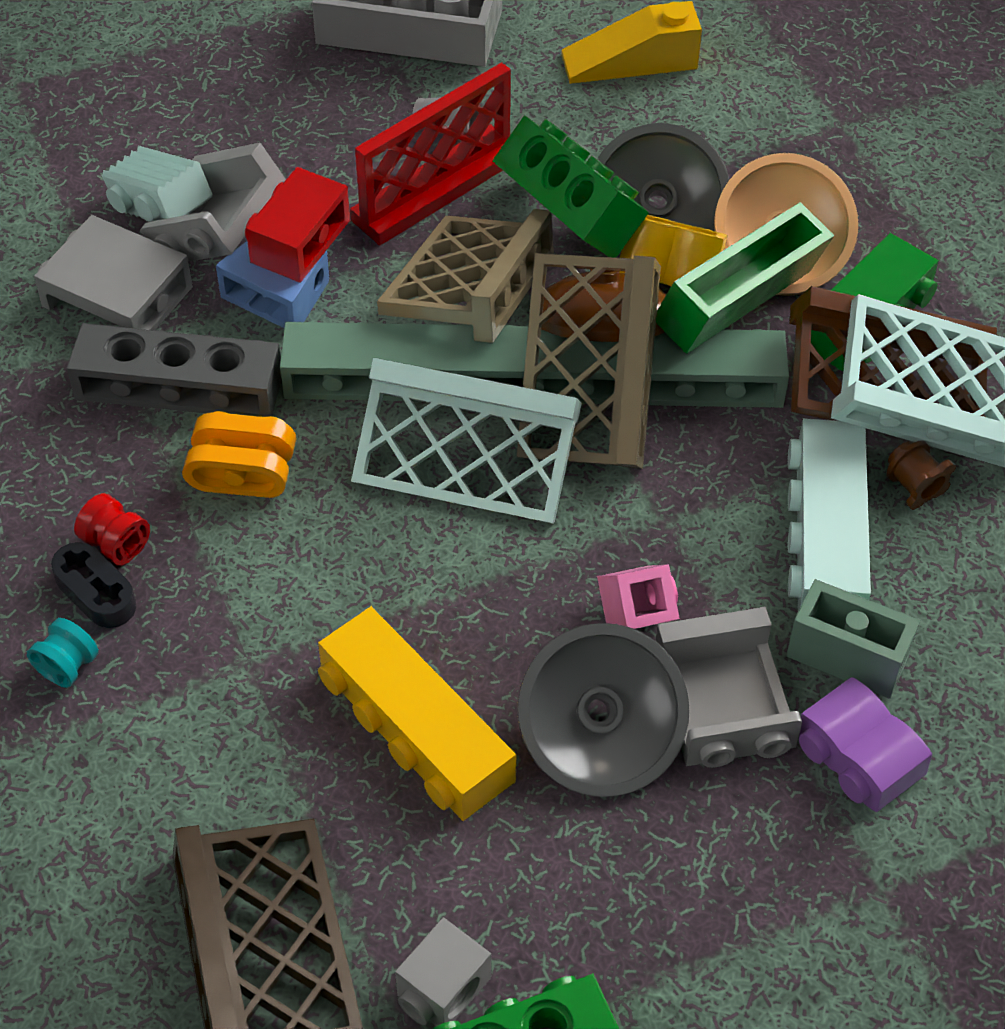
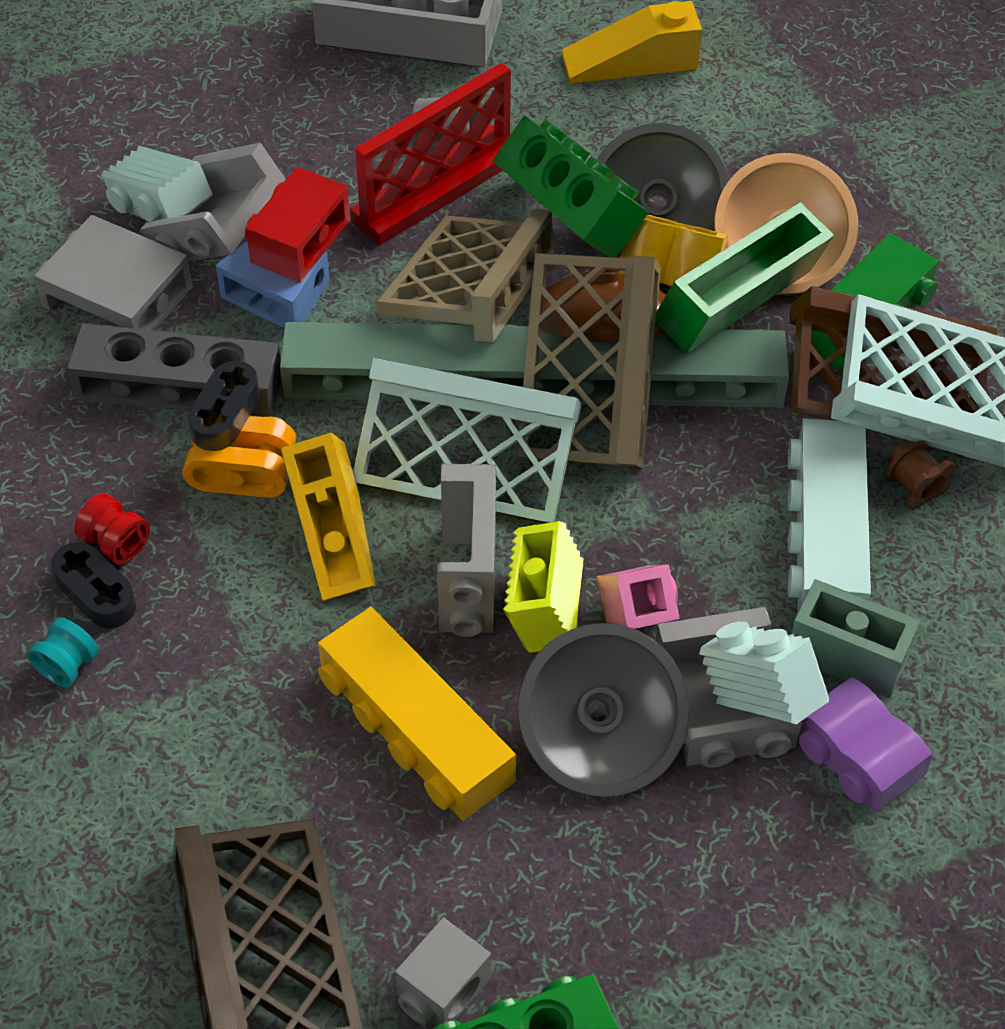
(215, 401): none -> black beam
(330, 514): none -> yellow slope
(468, 518): none -> light grey panel
(543, 584): none -> neon yellow brick
(764, 672): none -> light aqua brick

